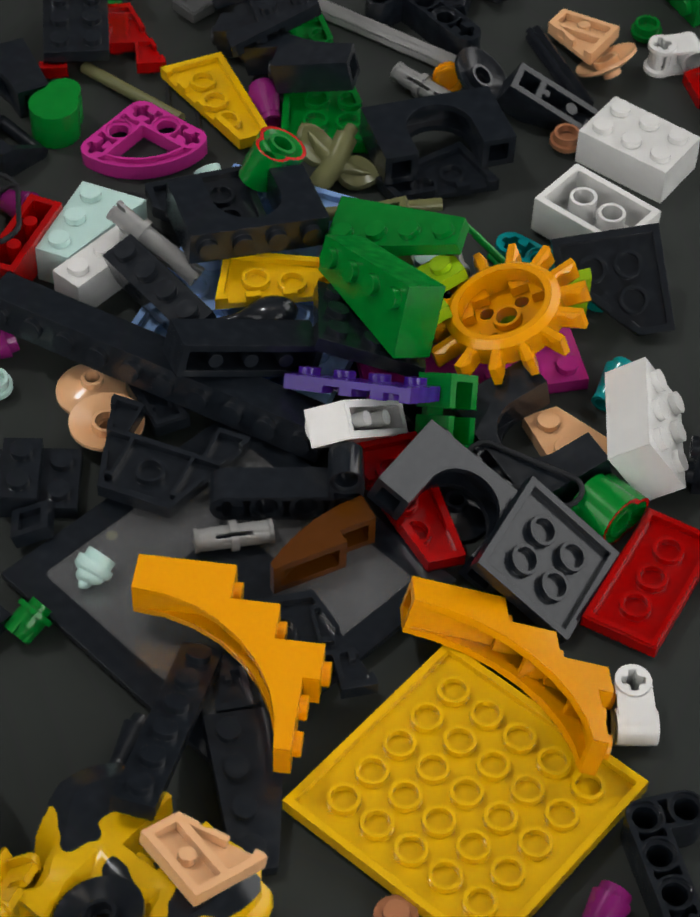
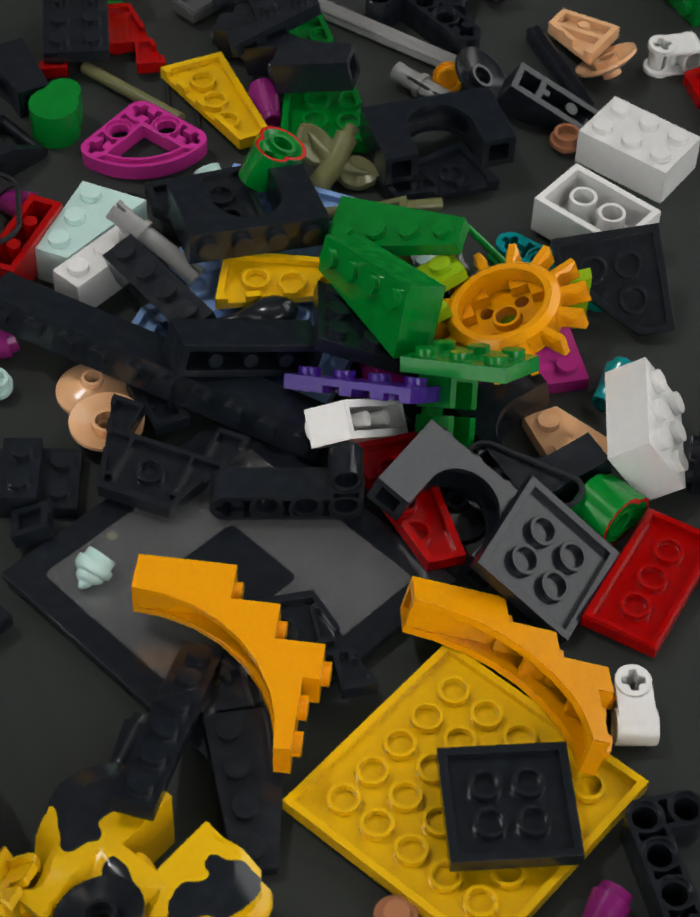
(29, 620): green hose -> none
(198, 857): light nougat wing -> none
(261, 532): light grey pin -> none
(323, 544): reddish brown slope -> none
(470, 362): none -> green plate
(509, 806): none -> black plate
(645, 27): green plate -> none

